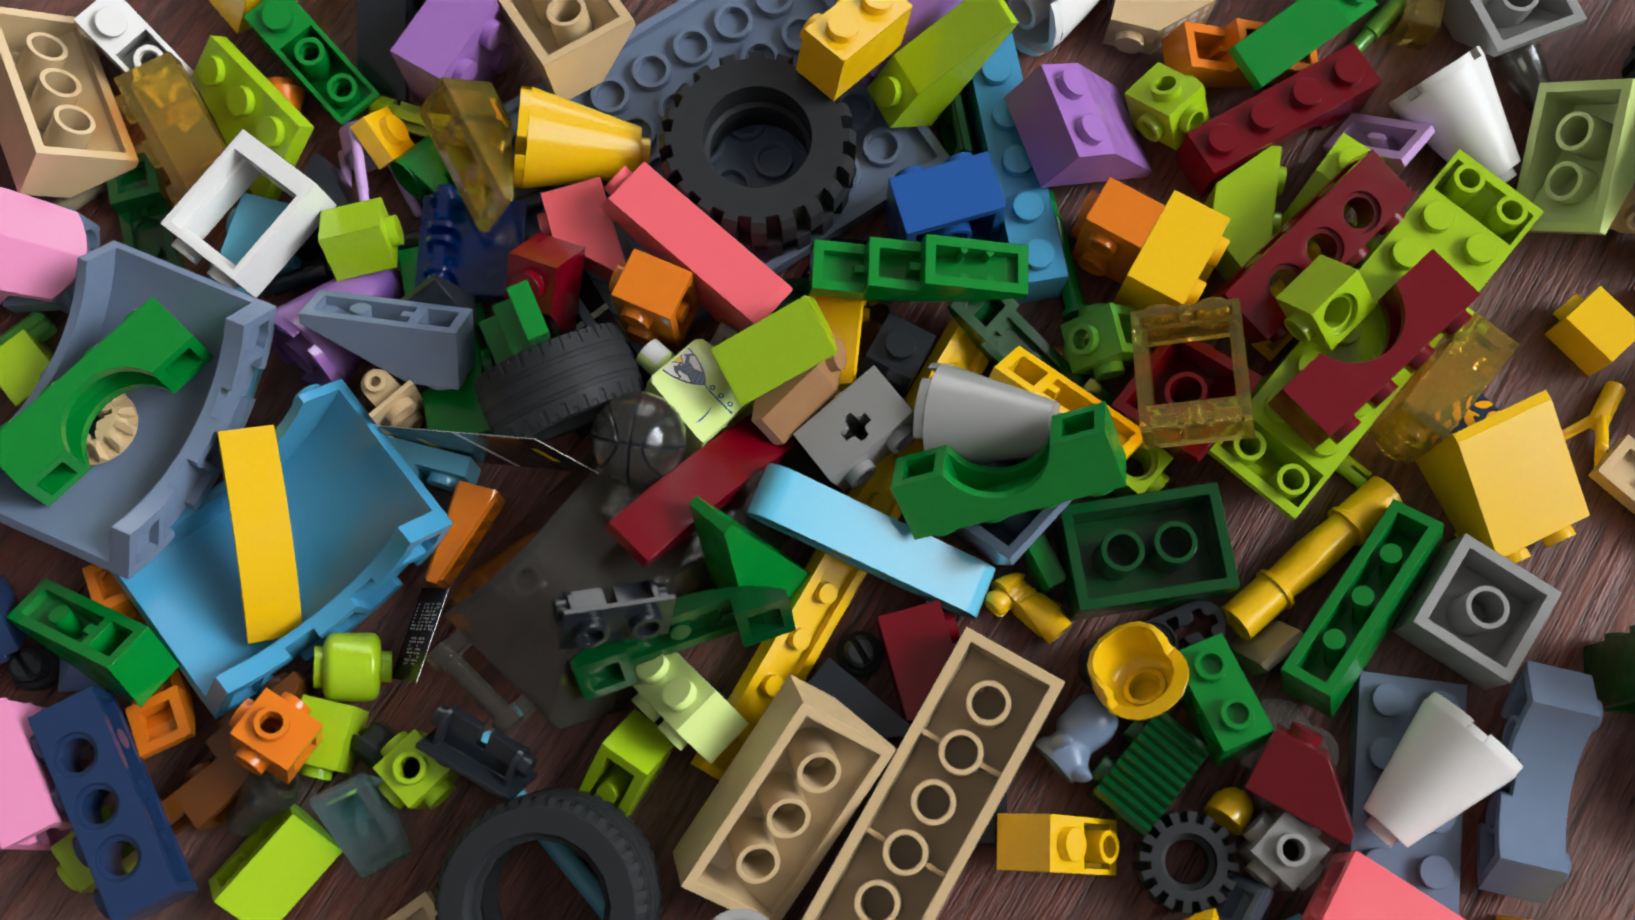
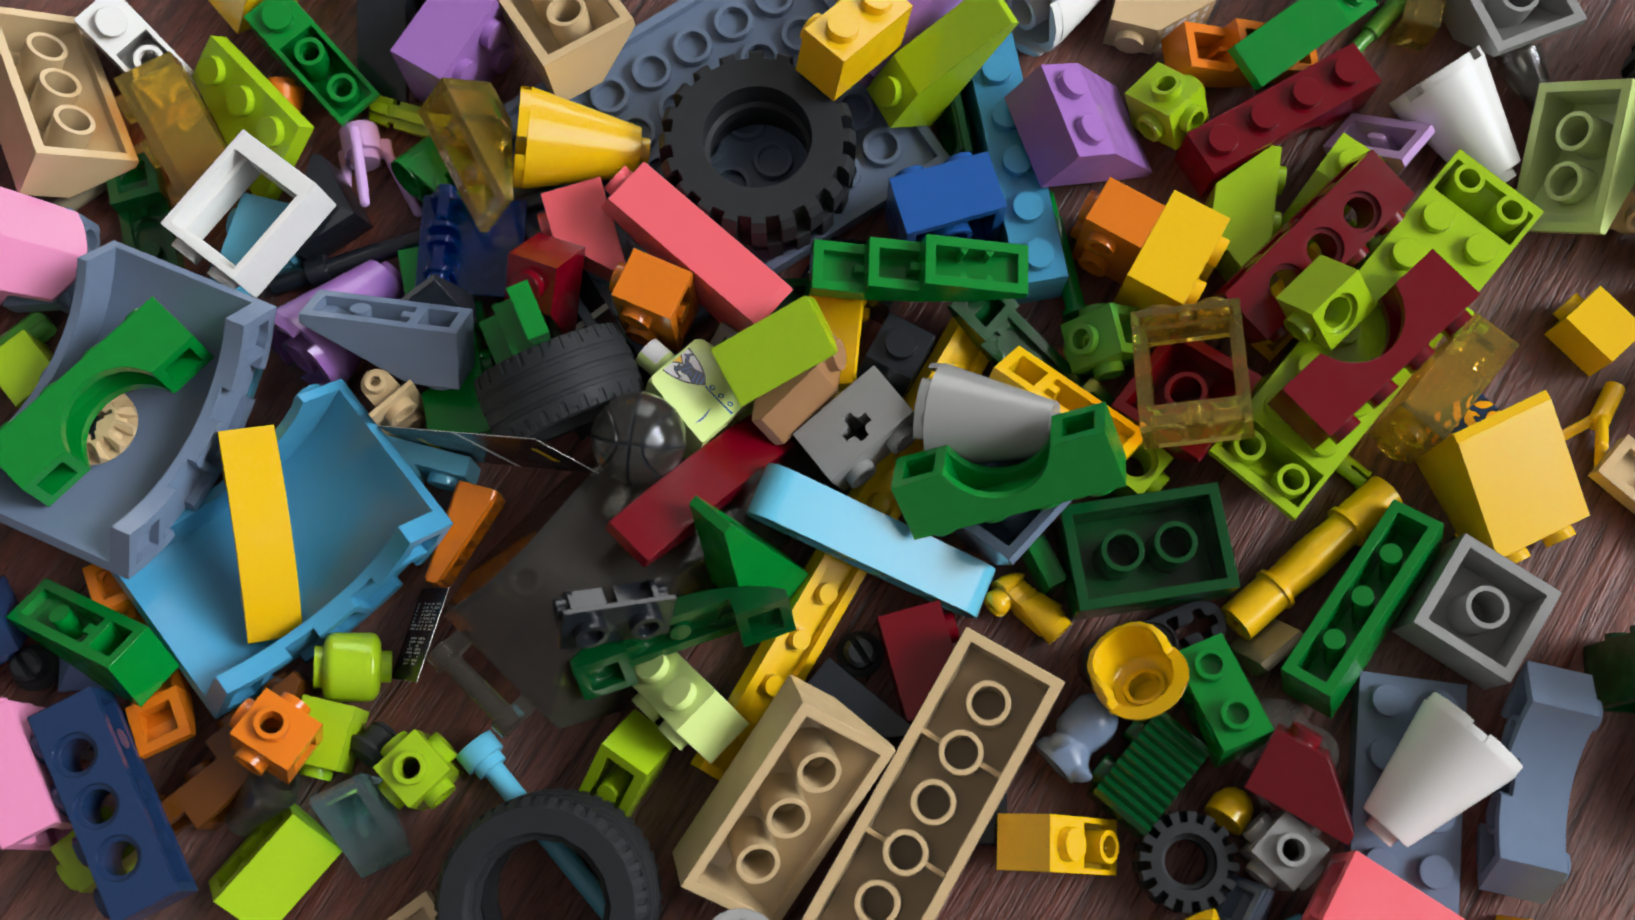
(360, 238): lime brick -> none
(382, 136): yellow plate -> none
(499, 767): black hinge -> none

